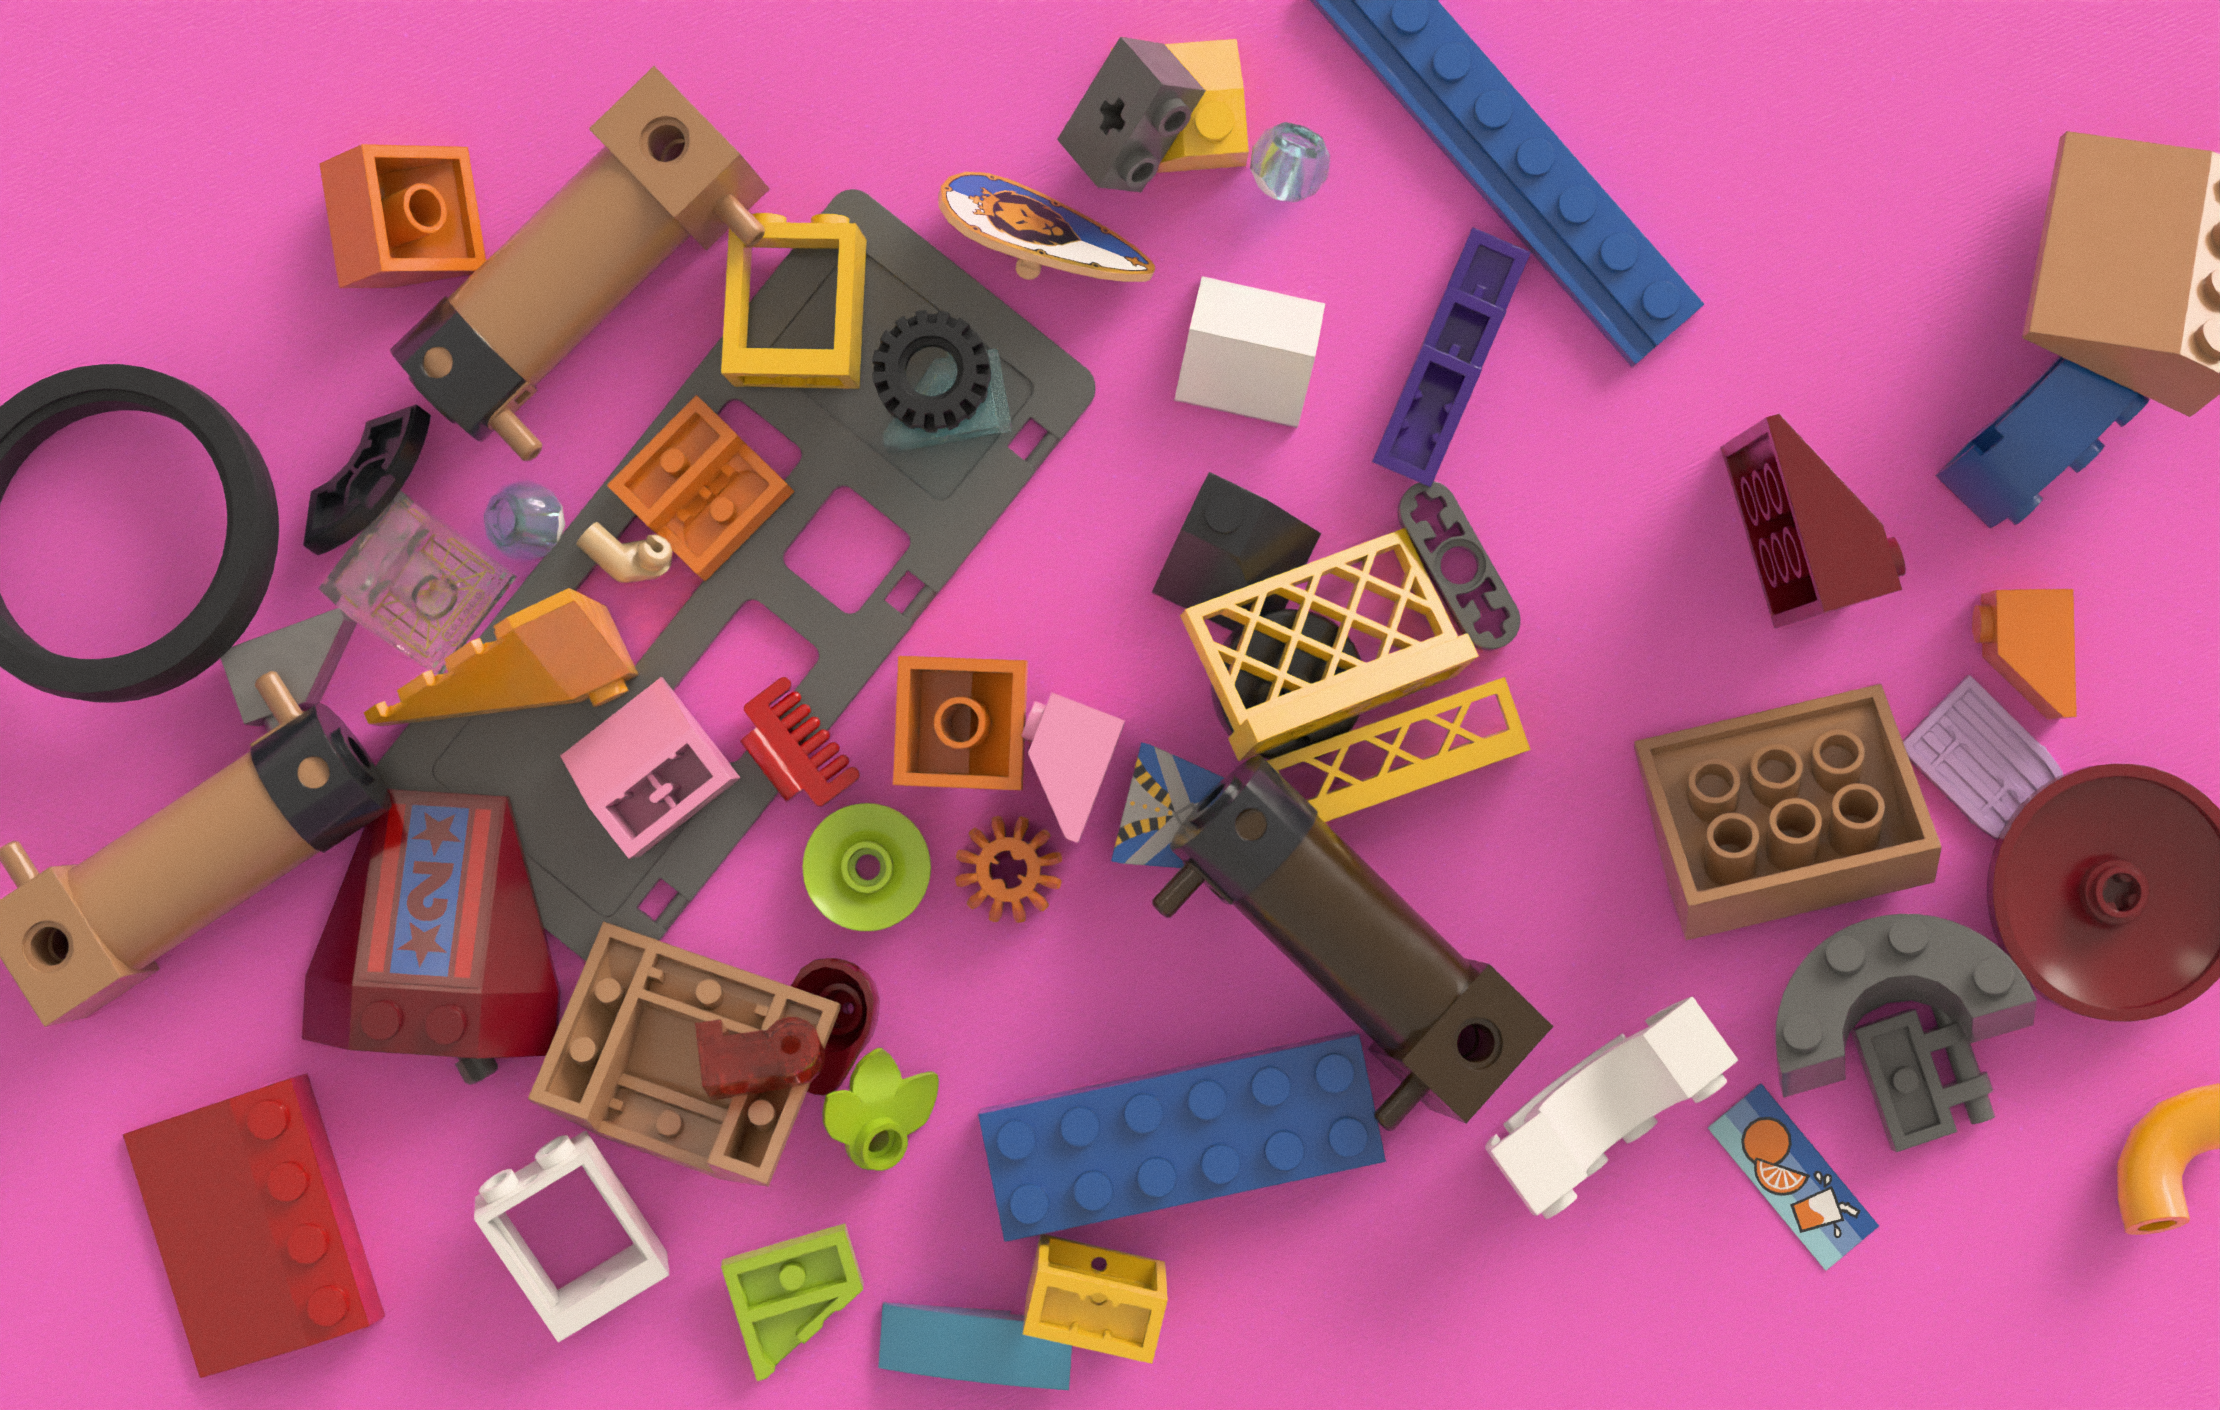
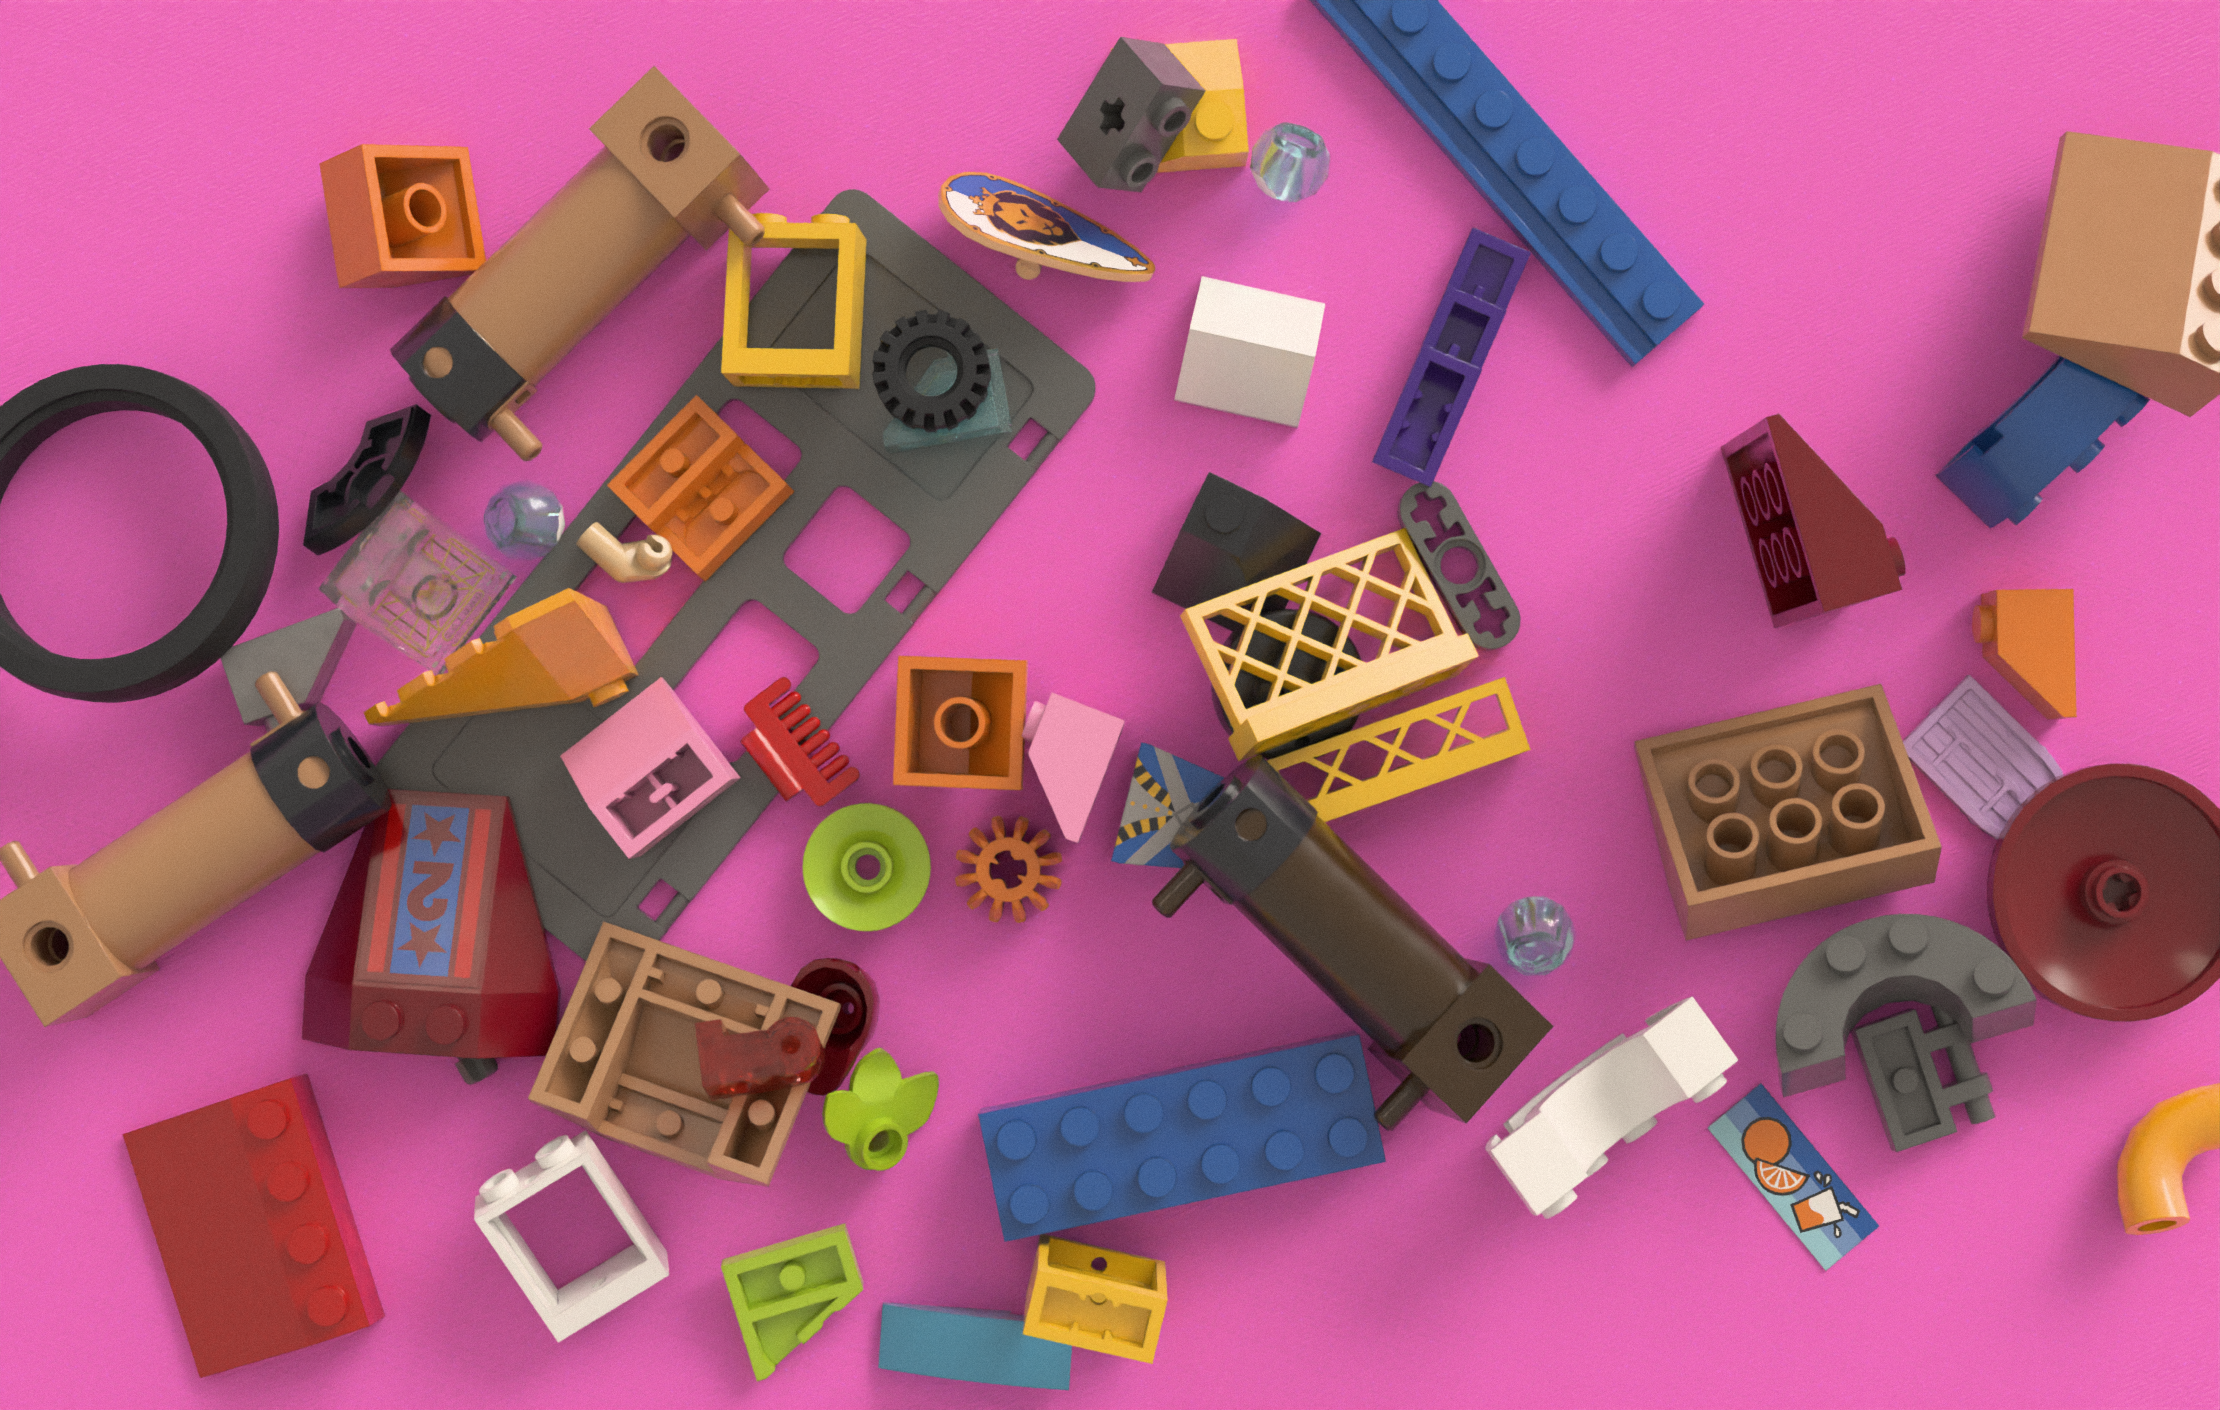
(1535, 935): none -> clear light blue piece

